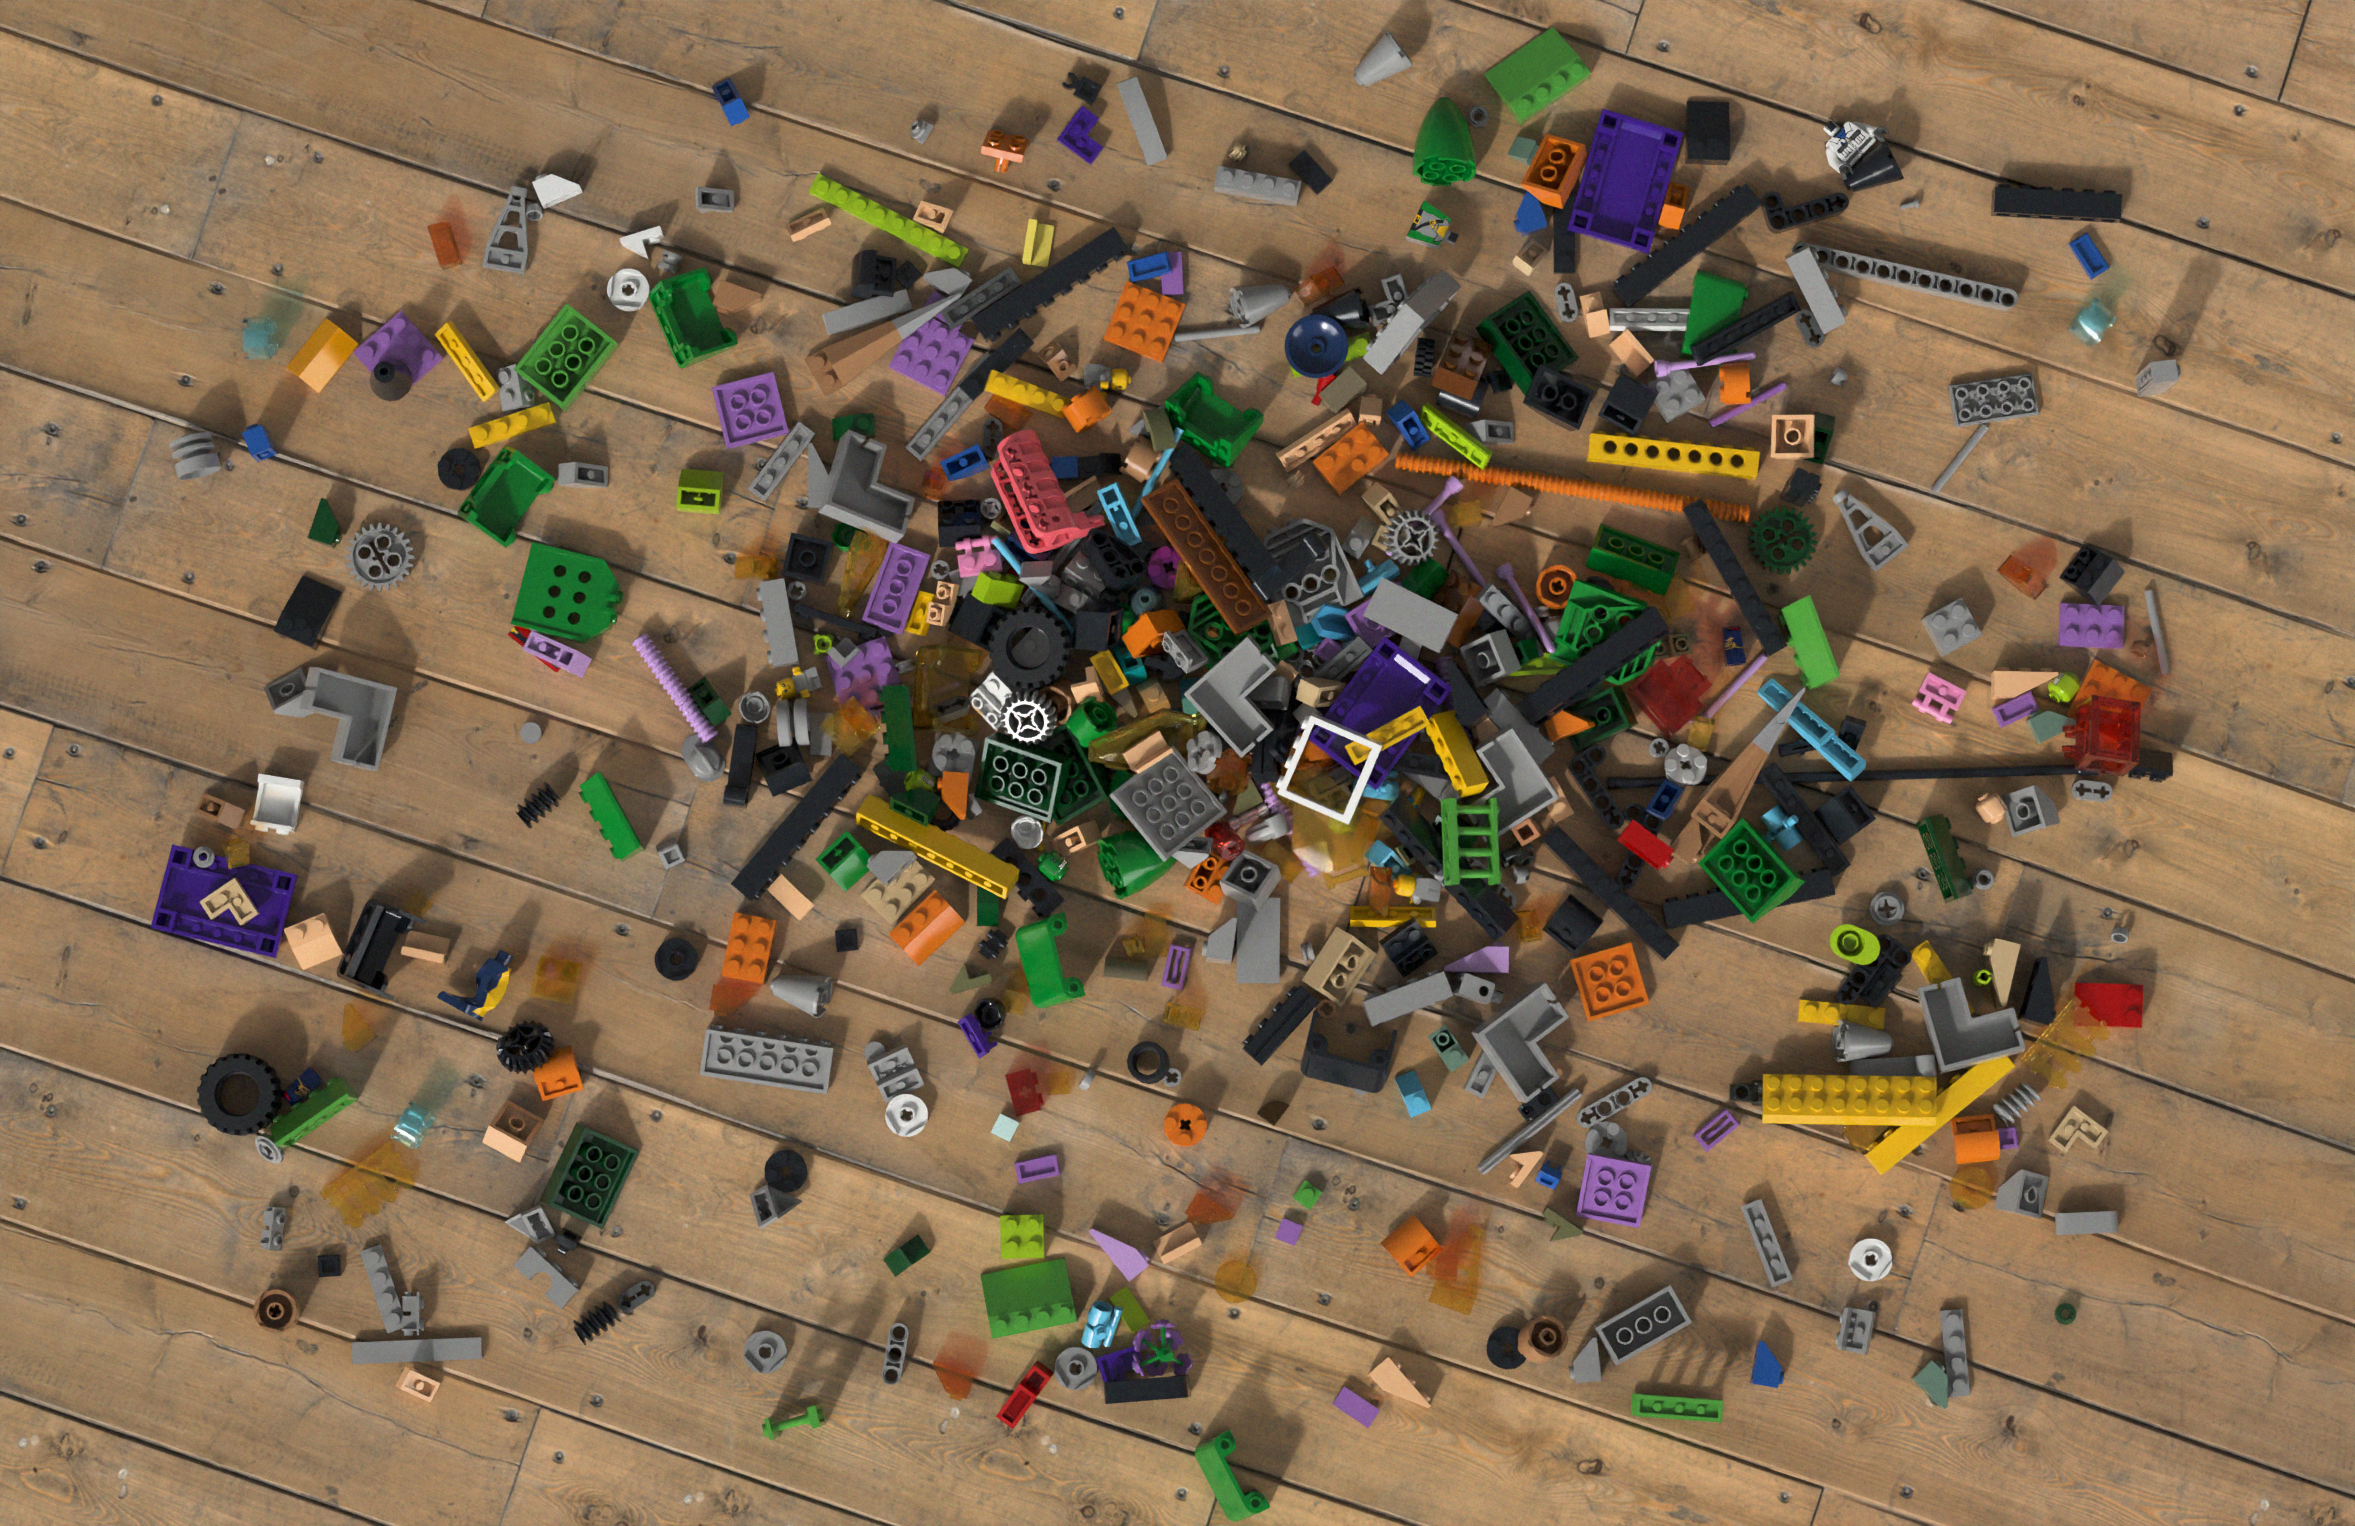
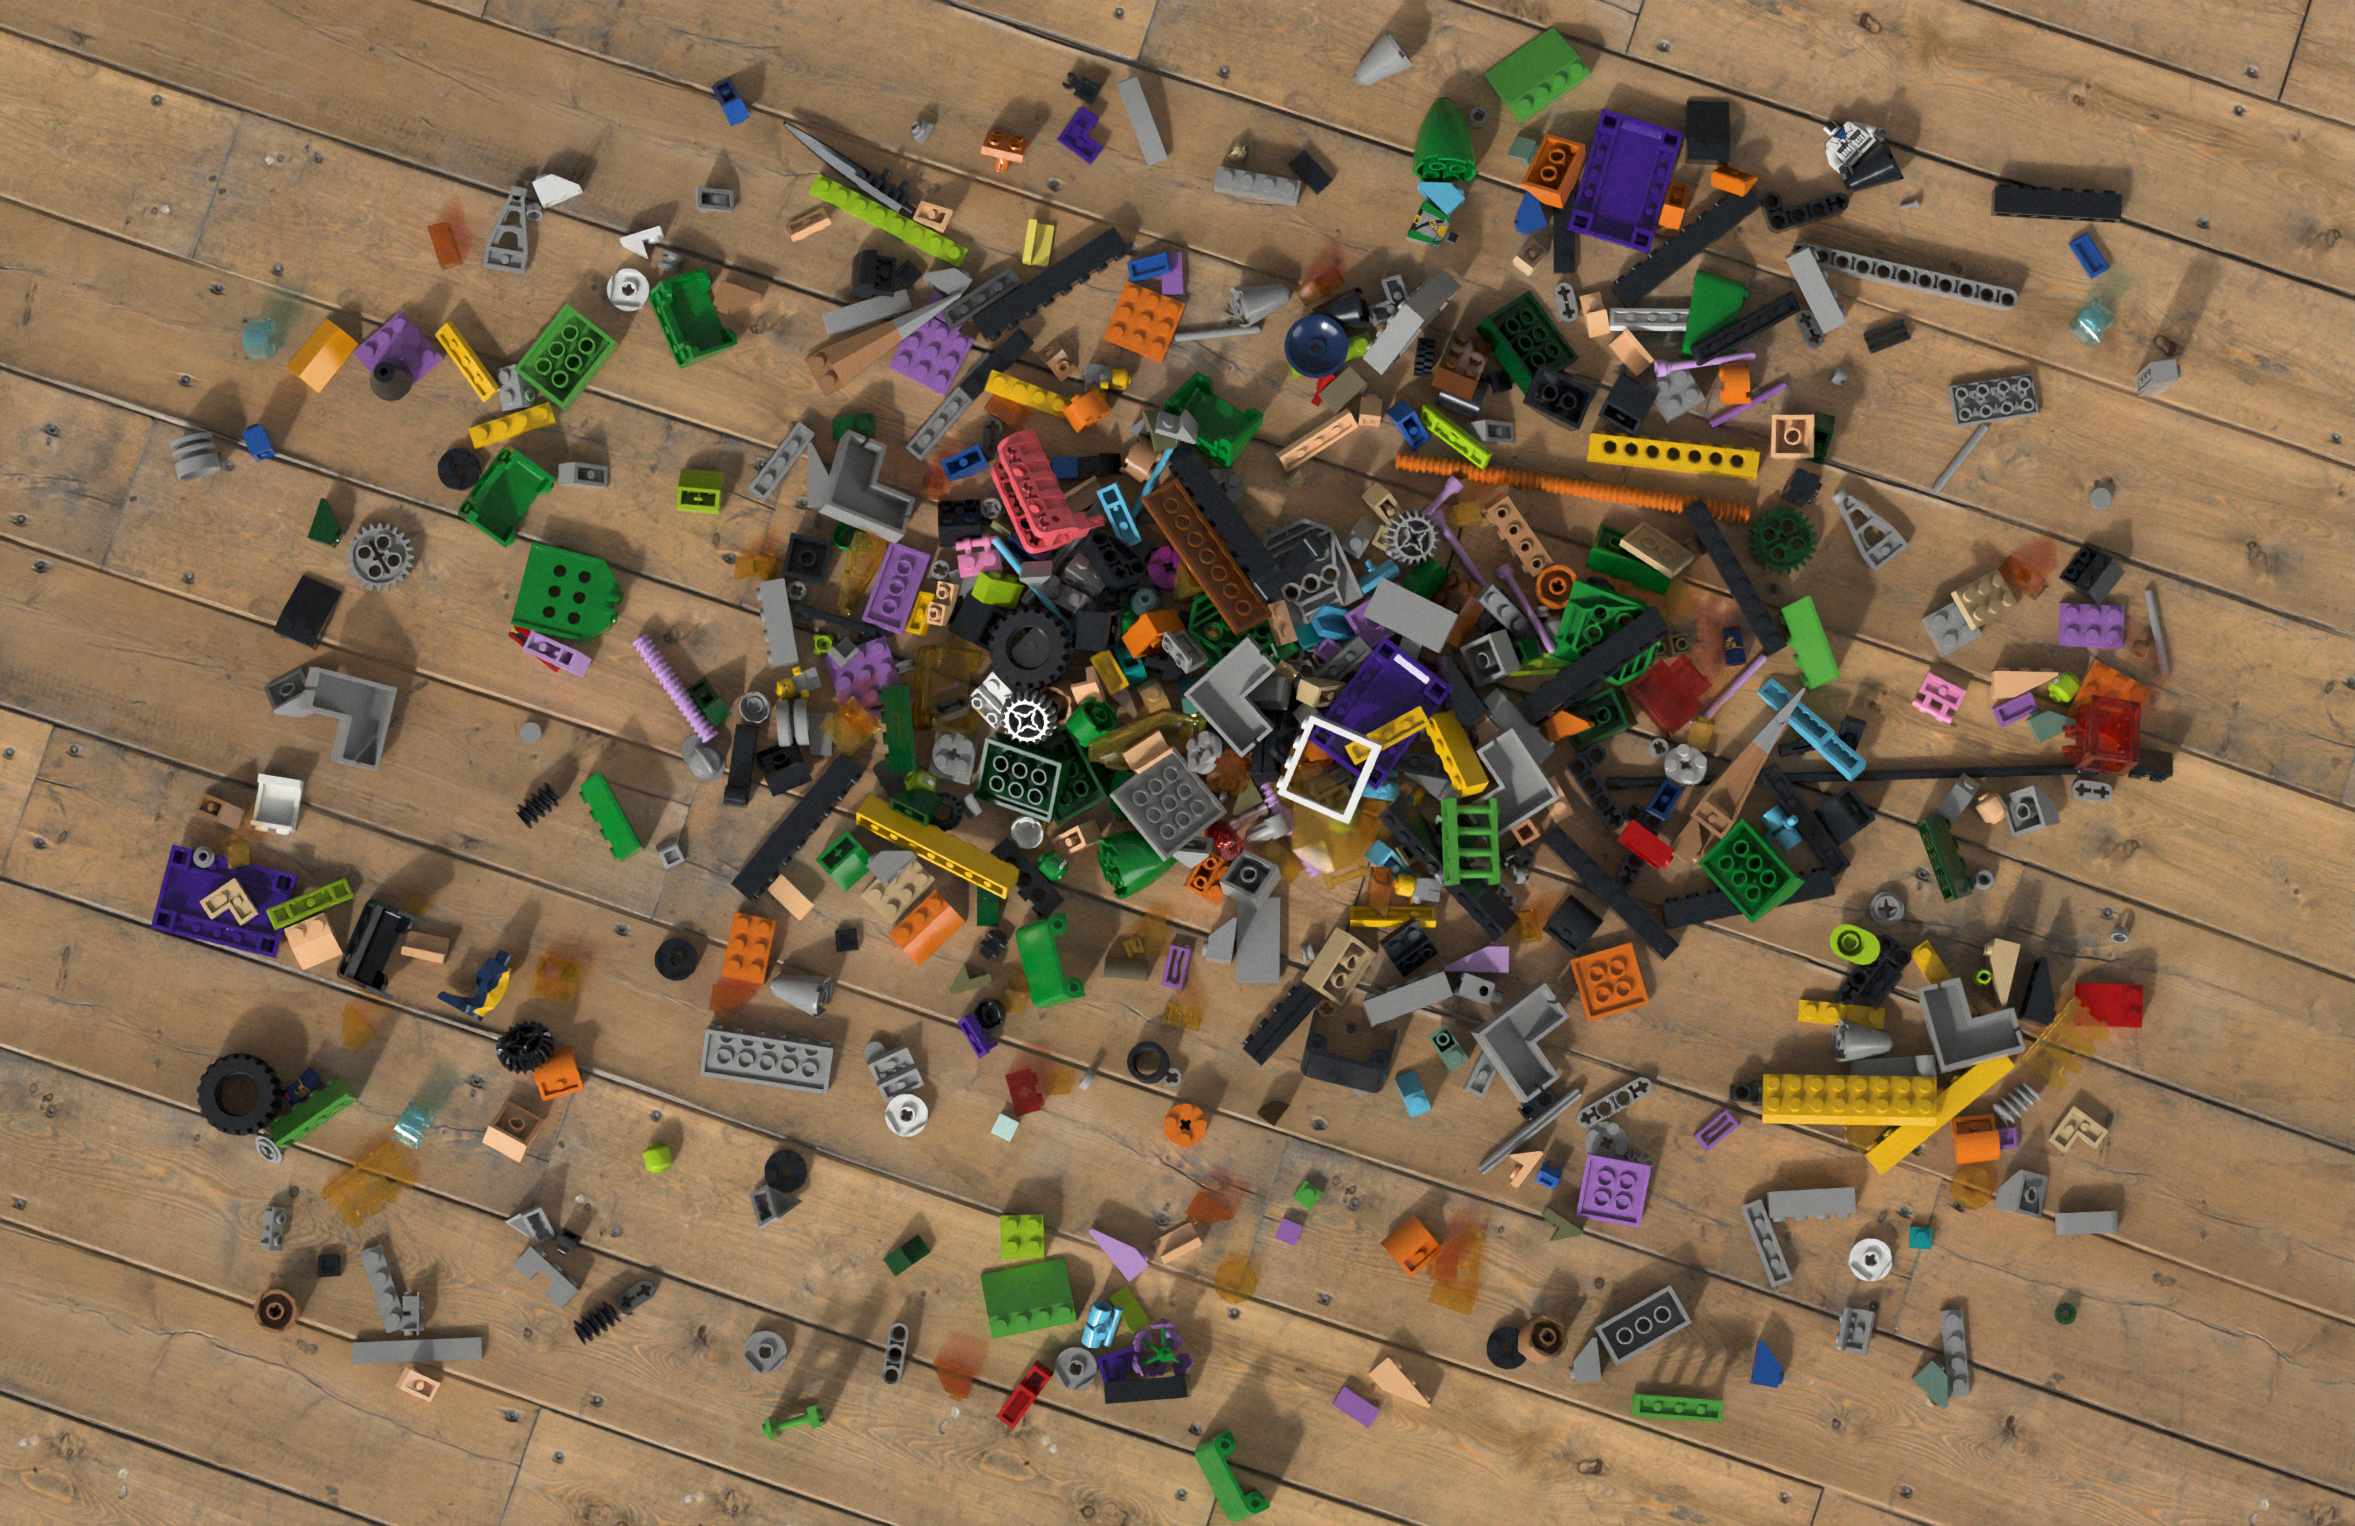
(310, 903): none -> lime plate
(589, 1175): dark green slope -> none
(657, 1158): none -> lime head
(750, 410): medium lavender plate -> none
(871, 183): none -> black piece
(954, 791): orange slope -> none
(1037, 1168): medium lavender tile -> none
(1177, 427): none -> light grey slope
(1350, 459): orange brick -> none
(1442, 195): none -> medium azure slope
(1518, 534): none -> medium nougat brick
(1657, 549): none -> tan plate
(1732, 180): none -> orange slope
(1811, 1202): none -> light grey brick
(1904, 330): none -> pearl dark grey tile
(1920, 1237): none -> teal plate
(1958, 797): none -> light grey slope
(1984, 599): none -> tan plate
(2100, 498): none -> light grey tile

